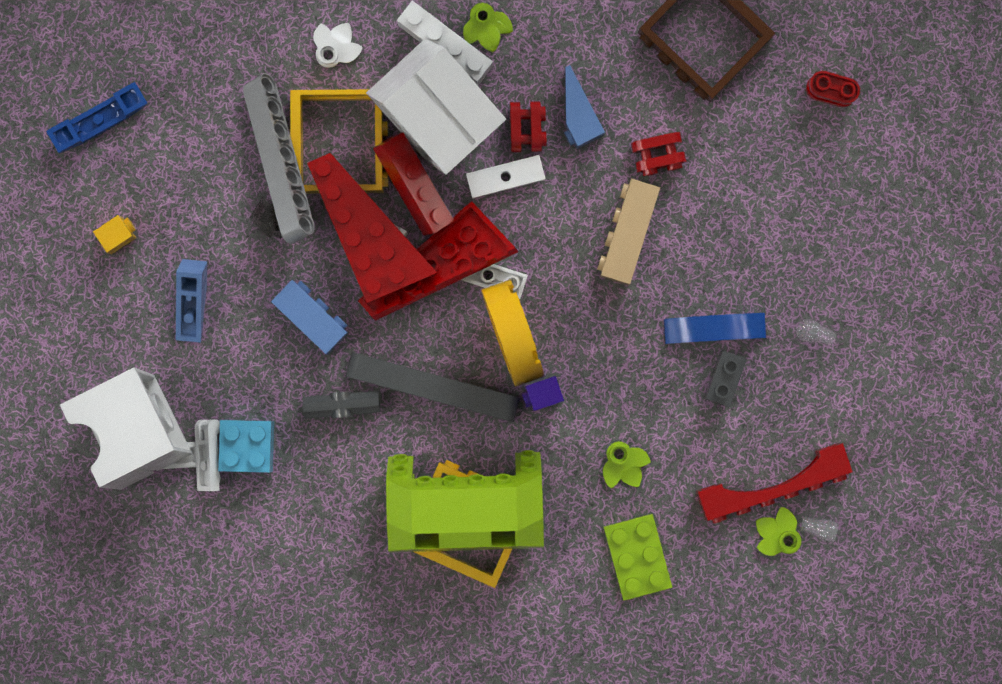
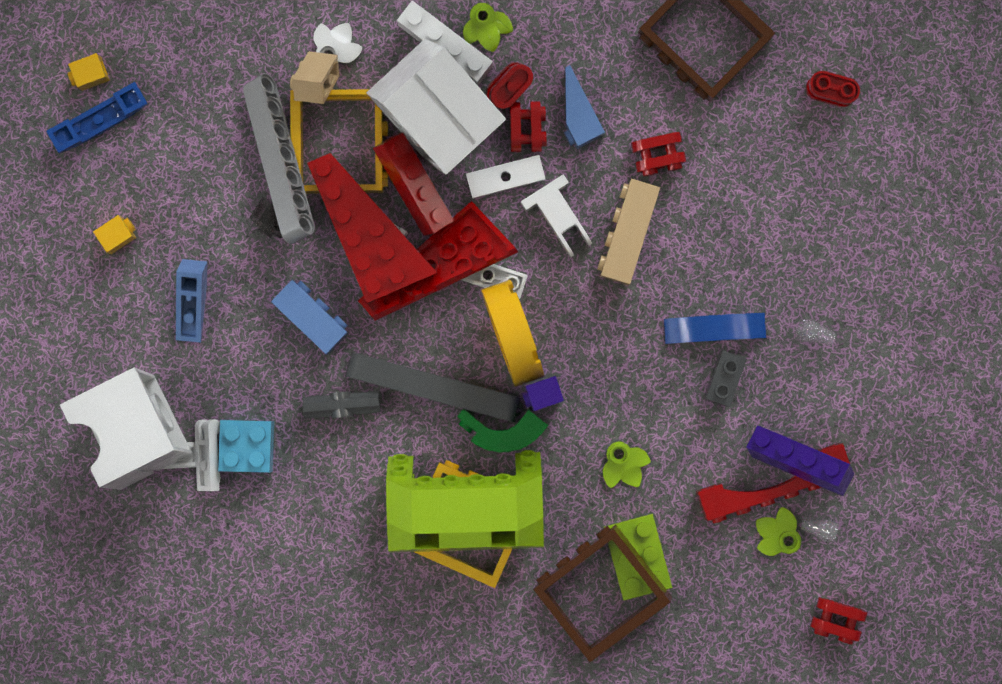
(88, 72): none -> yellow brick
(315, 77): none -> tan brick
(507, 440): none -> green arch
(509, 85): none -> red brick
(556, 210): none -> white piece
(584, 551): none -> reddish brown window
(800, 460): none -> dark purple brick
(847, 632): none -> red brick

